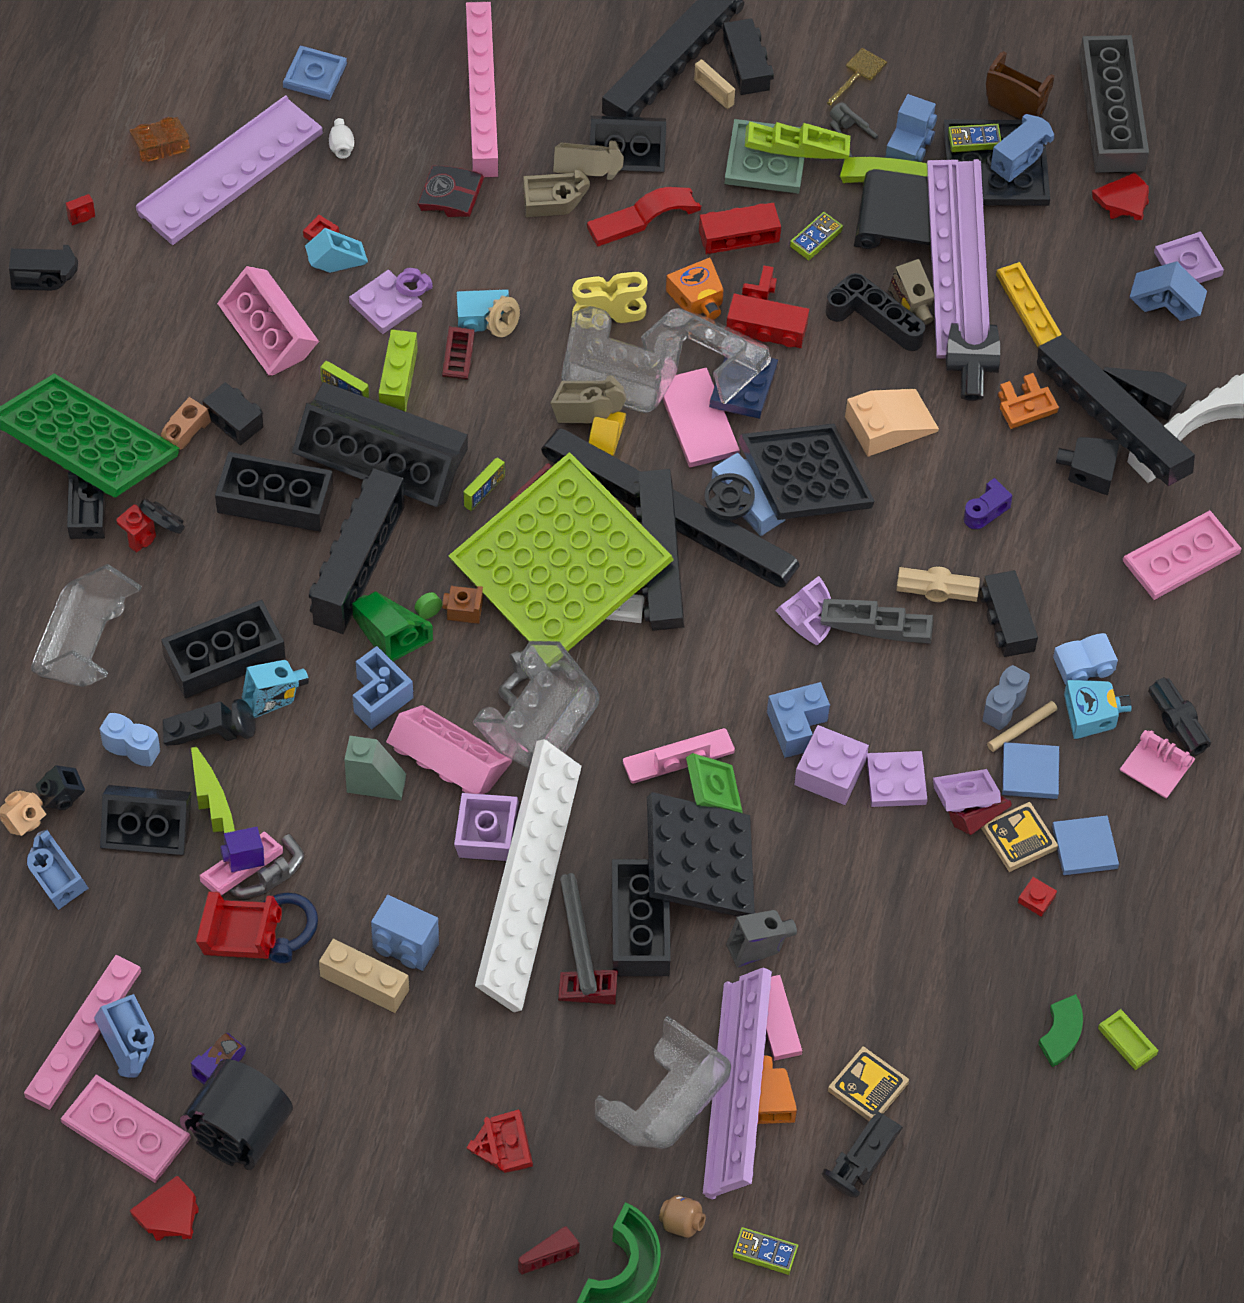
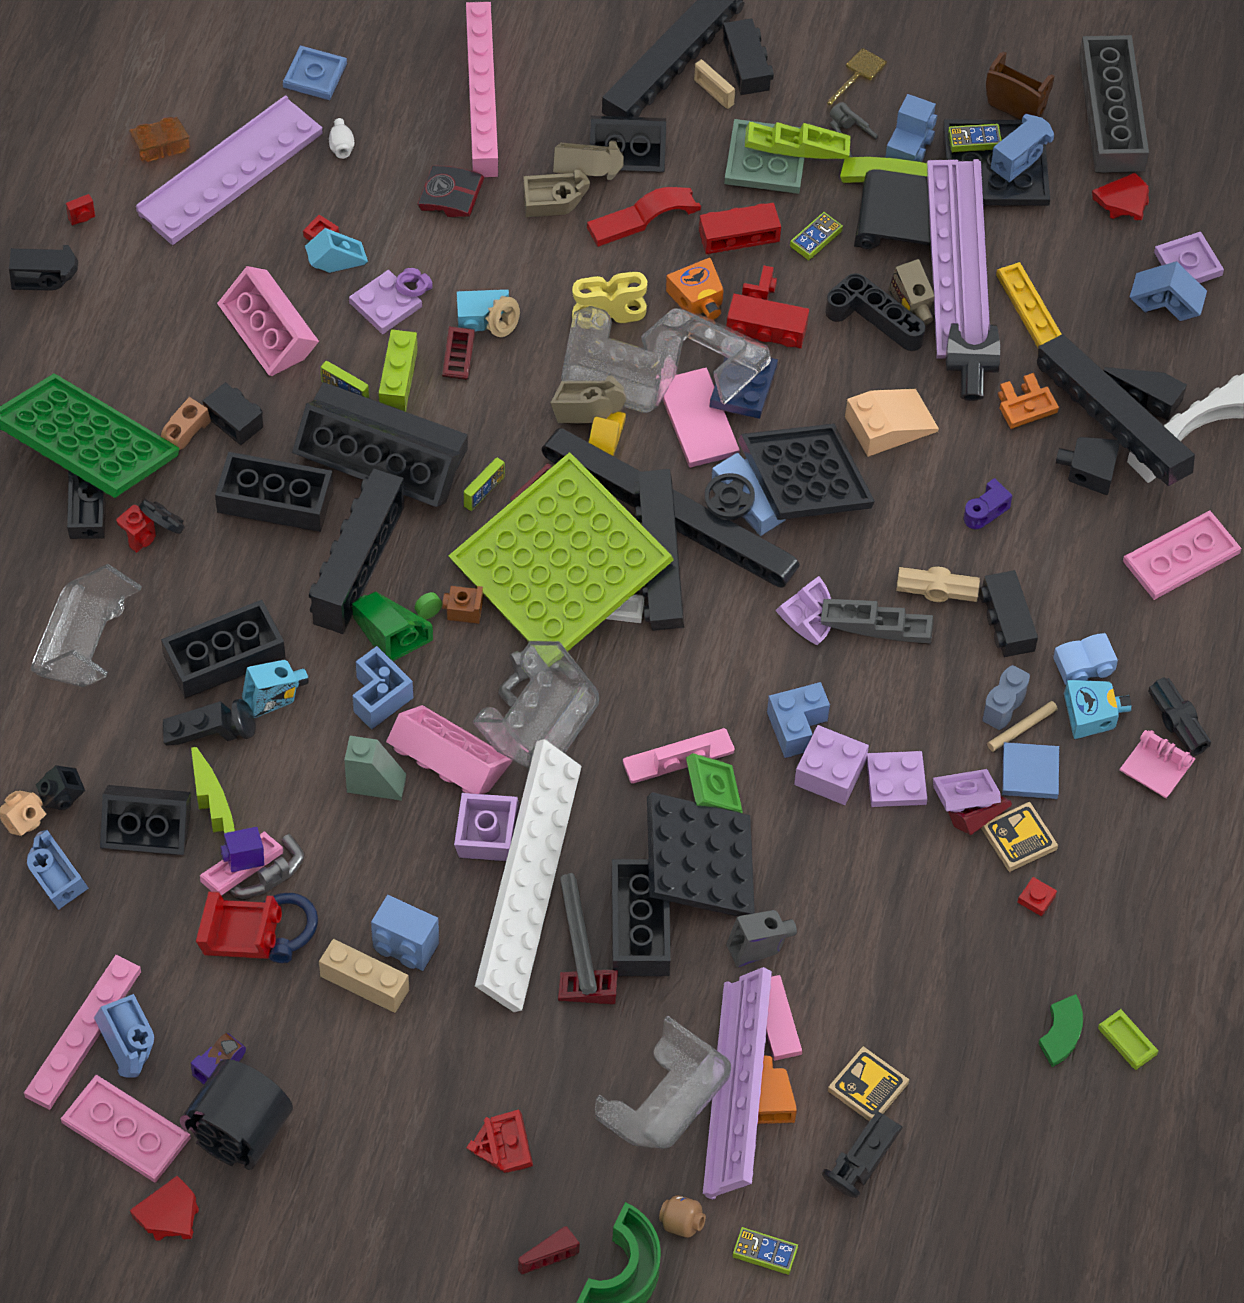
(128, 739): light blue brick -> none
(1085, 845): medium blue tile -> none

